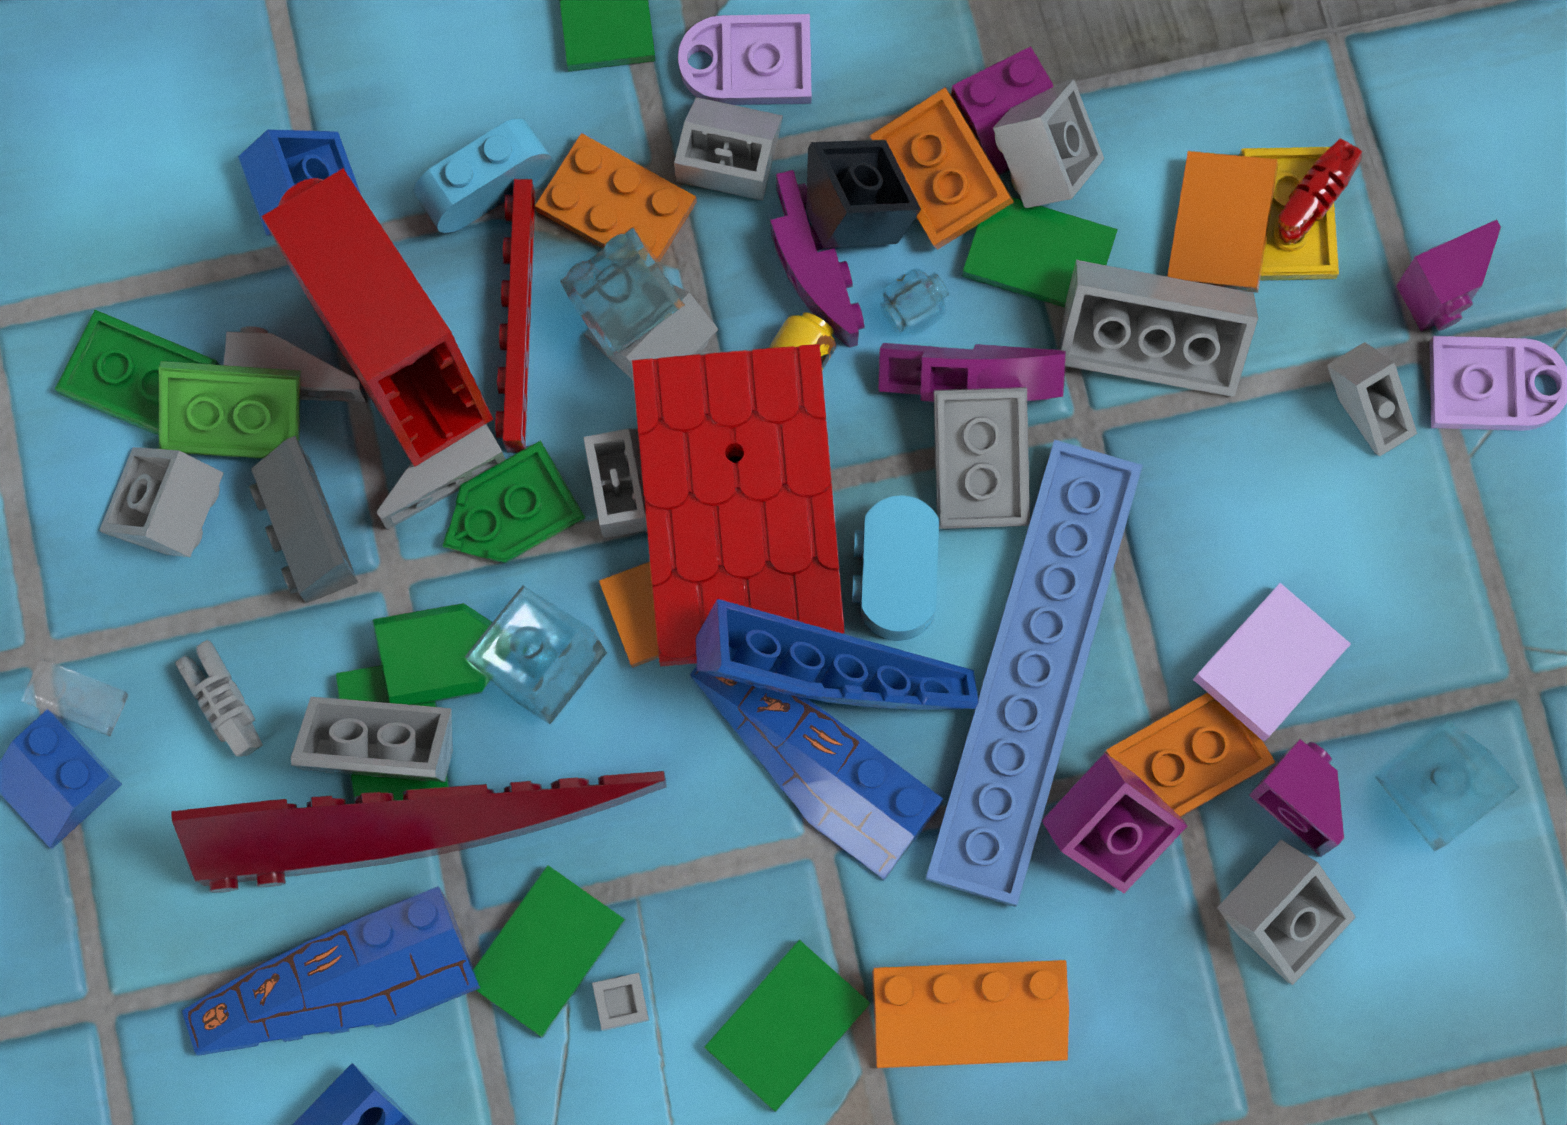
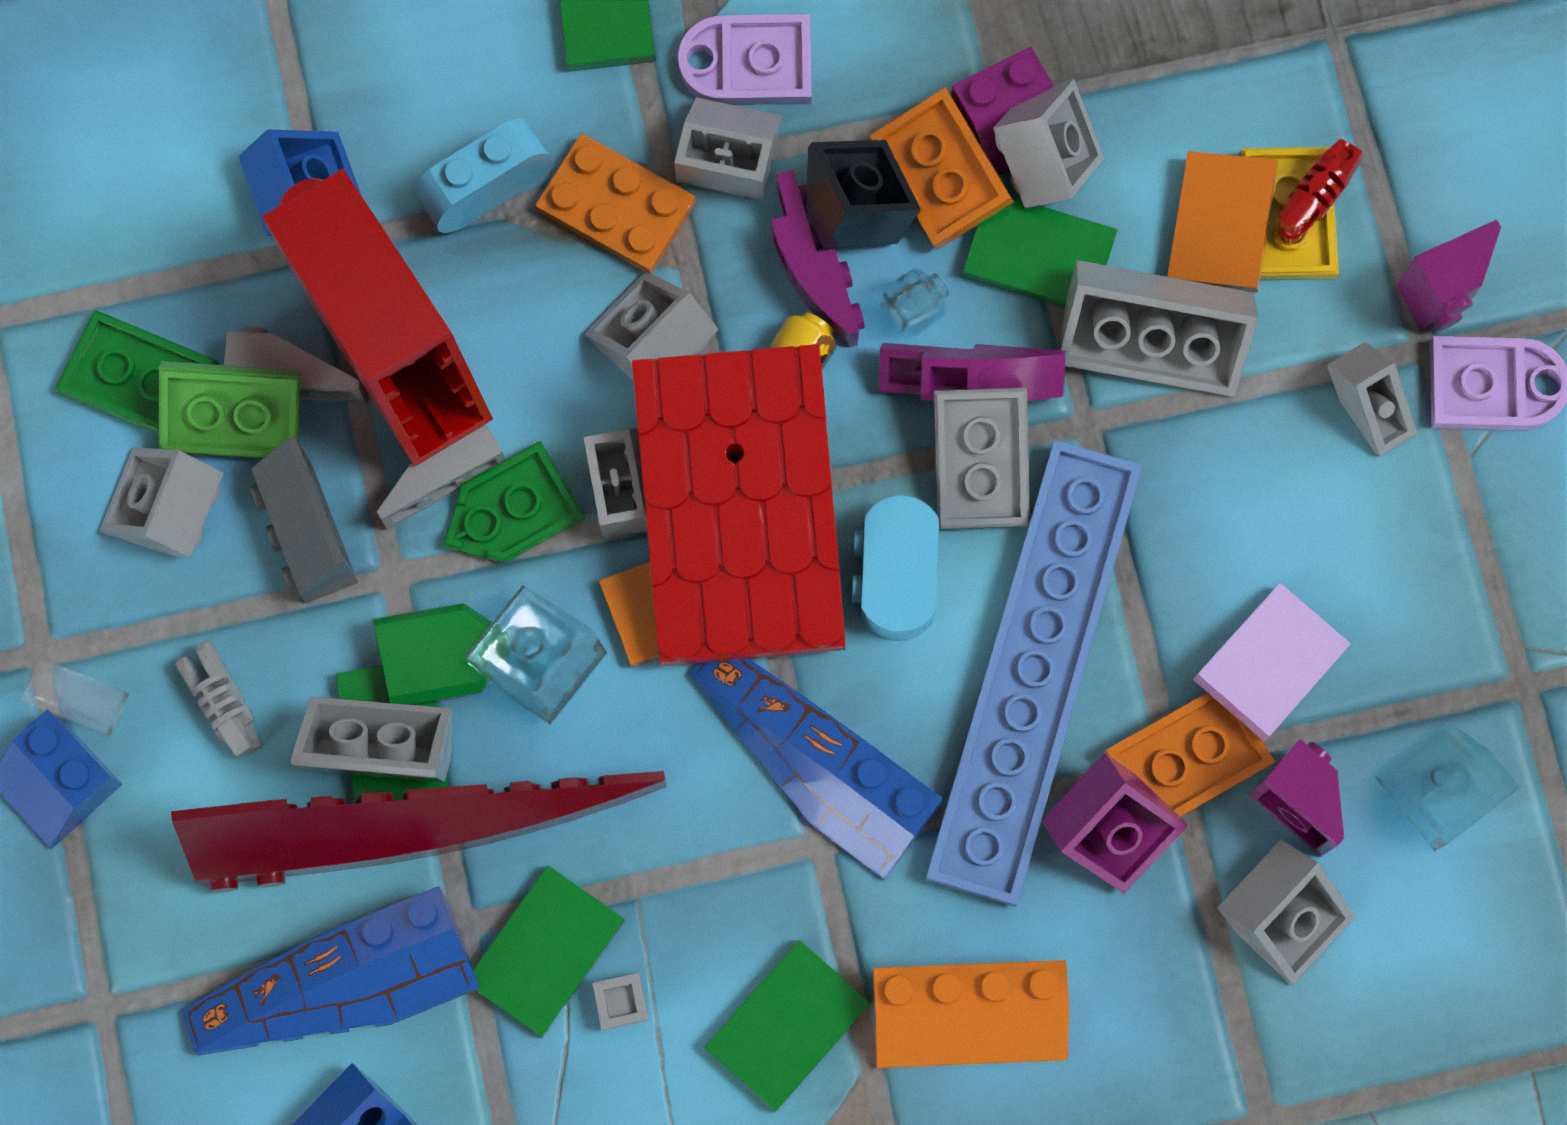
(515, 334): red plate -> none
(621, 292): clear light blue slope -> none
(825, 664): blue wedge -> none

